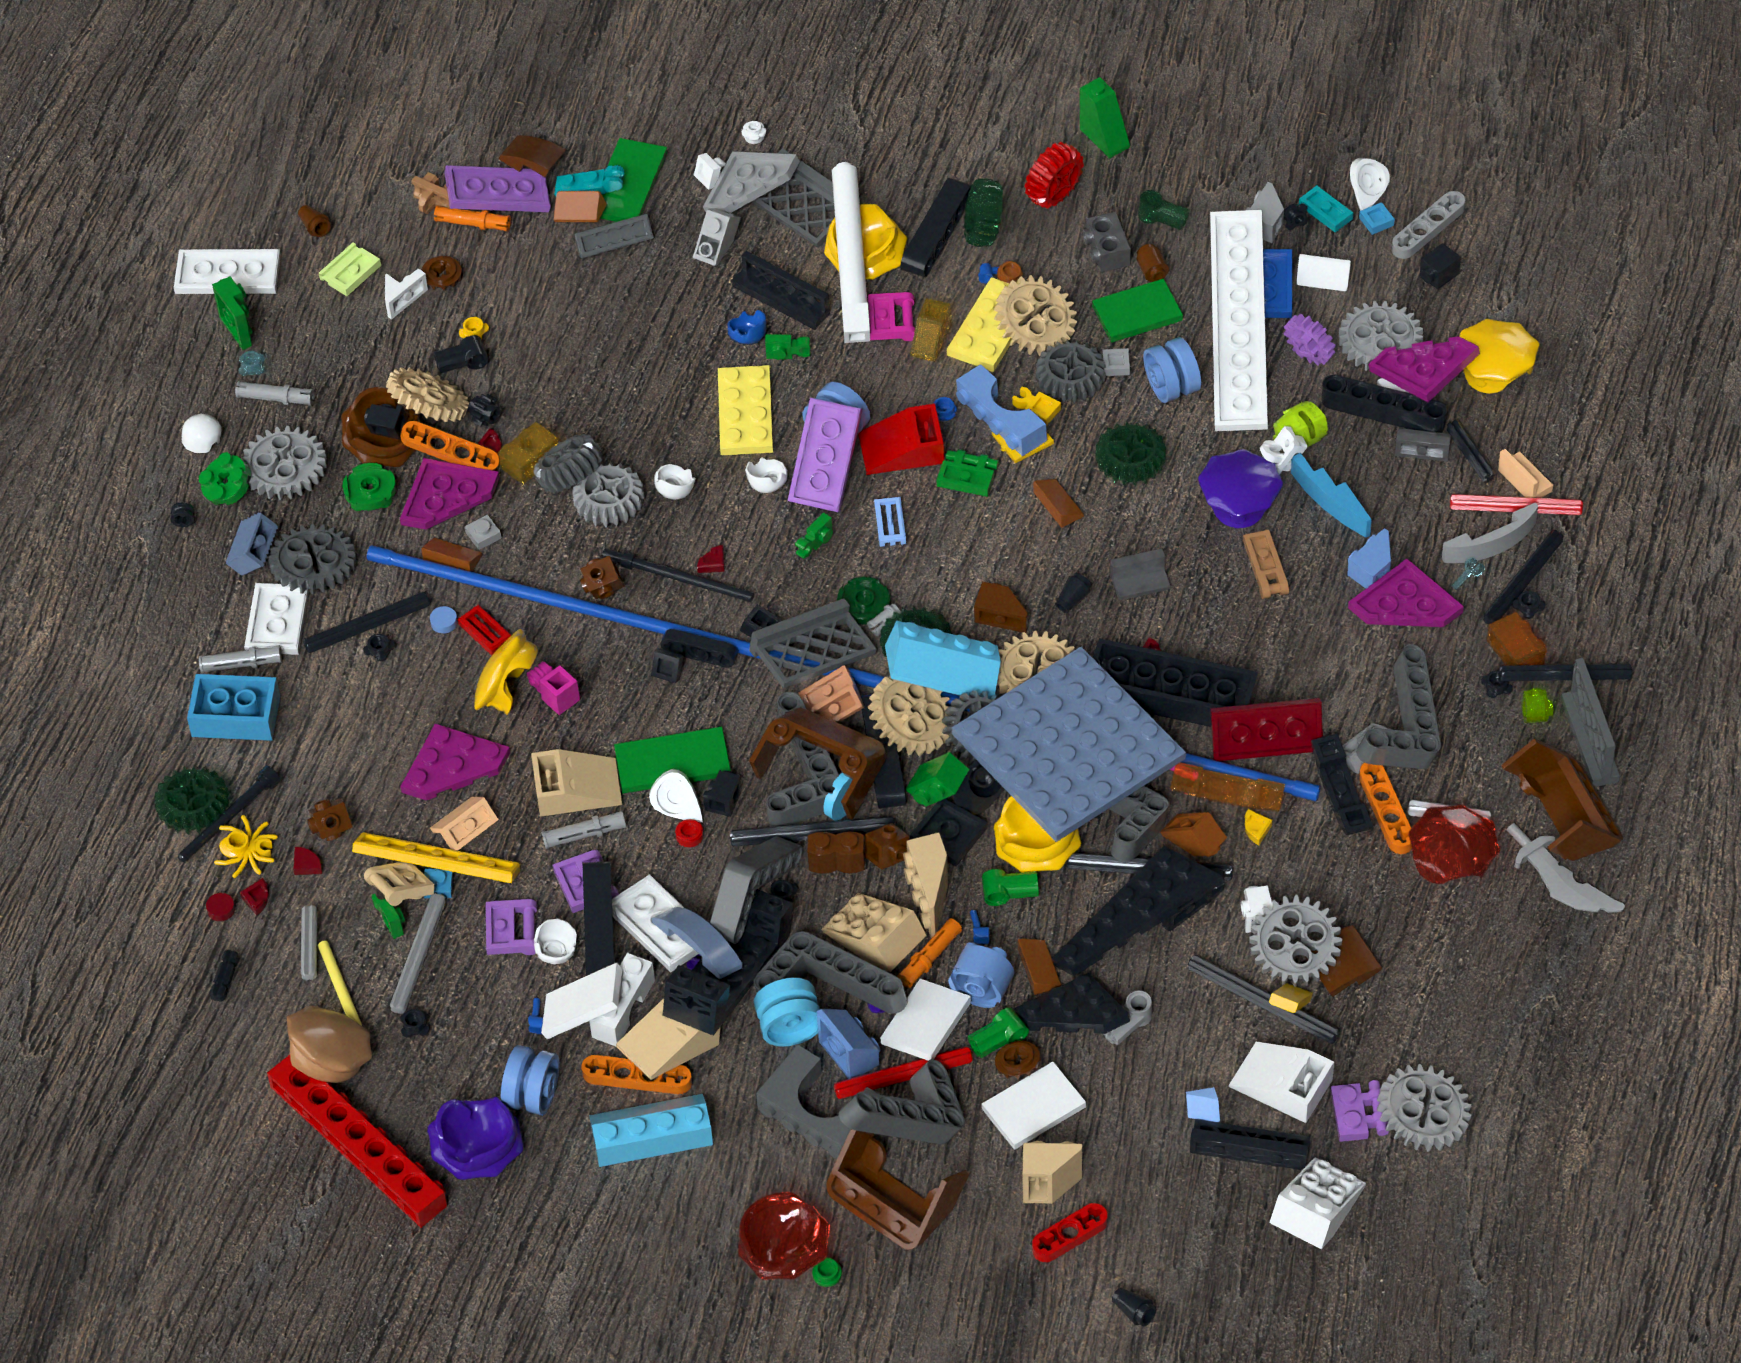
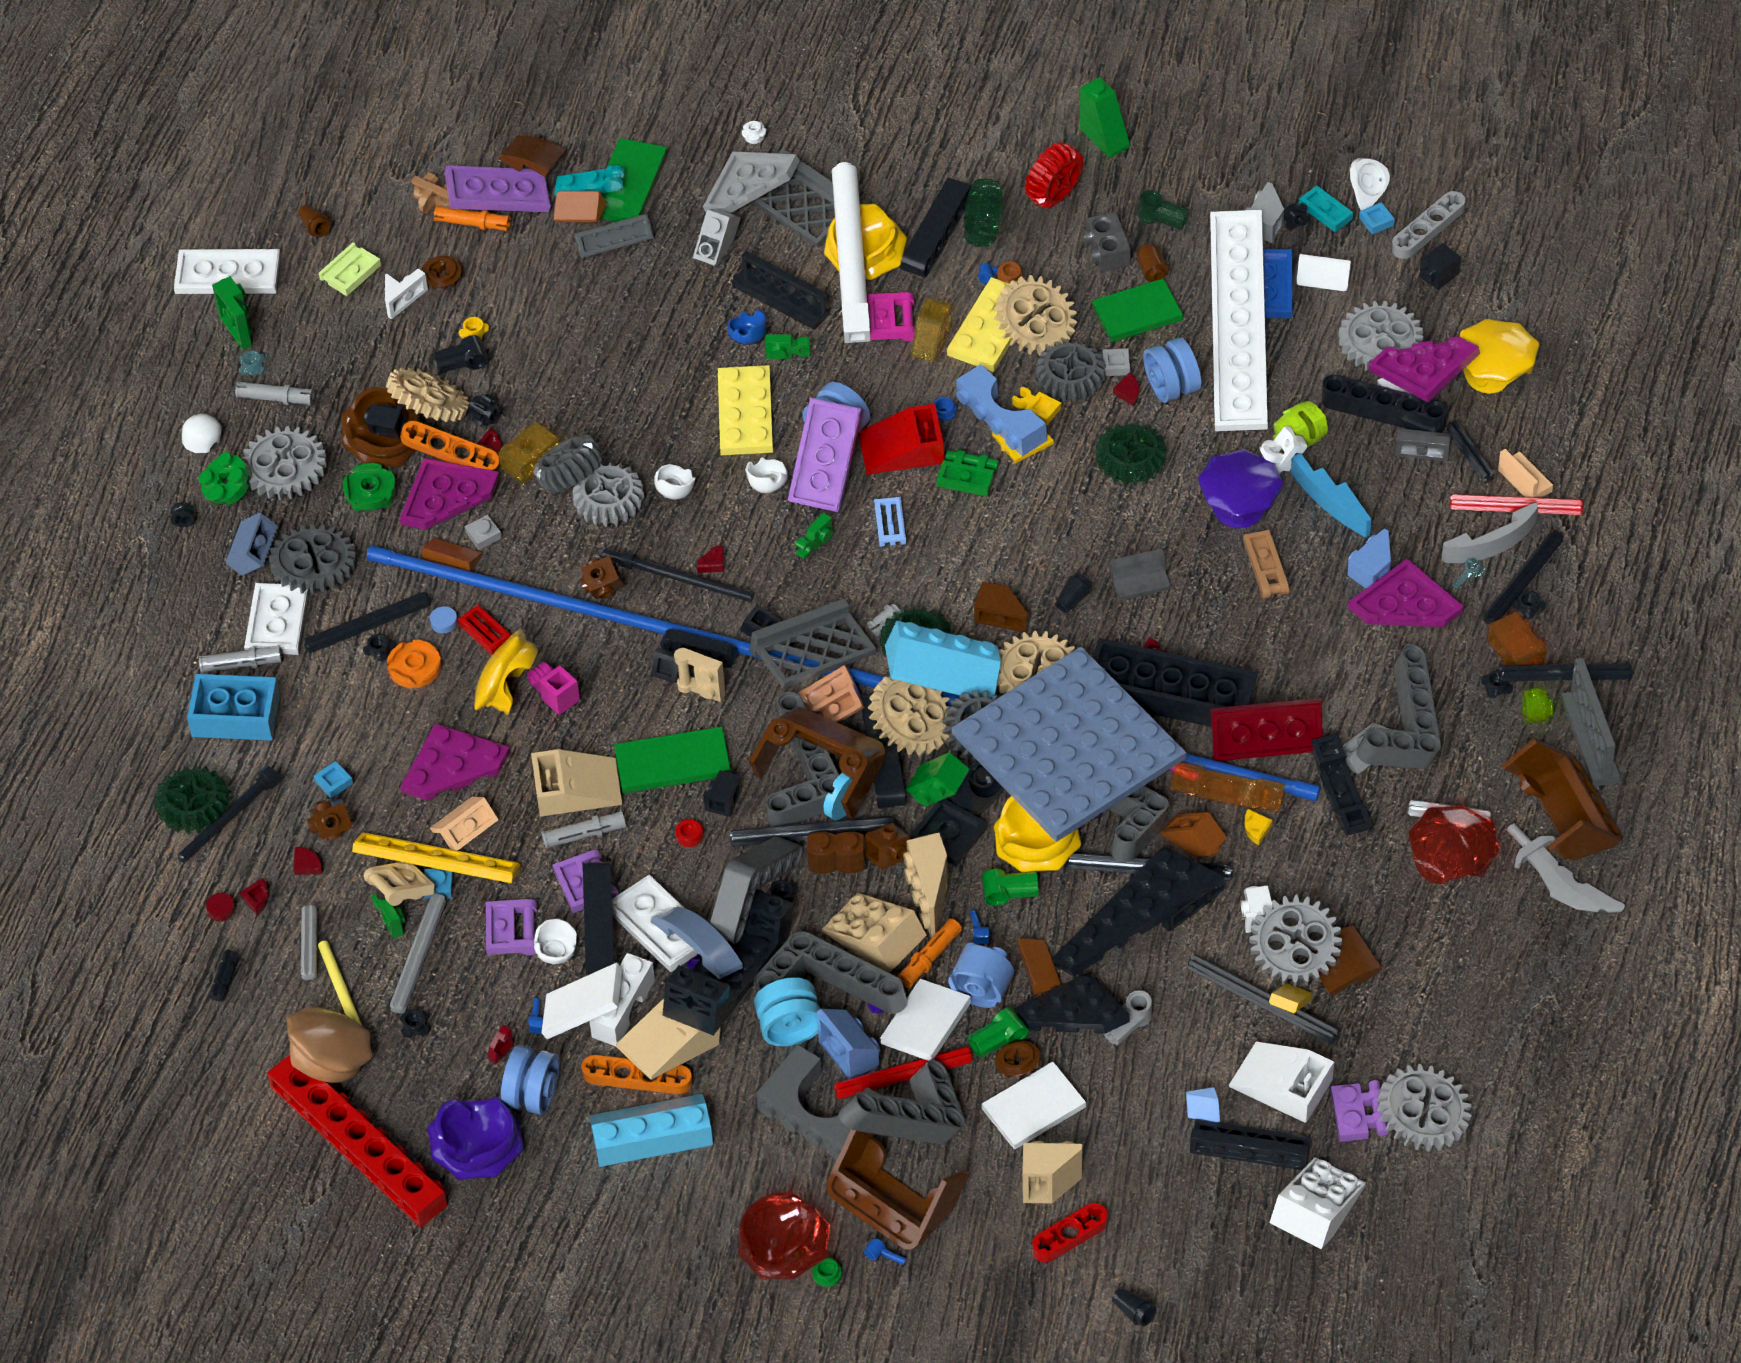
(242, 846): yellow animal -> none
(333, 779): none -> dark azure plate
(414, 664): none -> orange tile
(500, 1044): none -> dark red tile
(675, 797): white piece -> none
(707, 672): none -> tan plate
(708, 170): white tile -> none
(865, 598): dark green tile -> none
(876, 1248): none -> blue hand
(1057, 501): dark orange slope -> none
(1127, 389): none -> dark red tile
(1309, 339): medium lavender gear -> none
(1385, 807): orange beam -> none

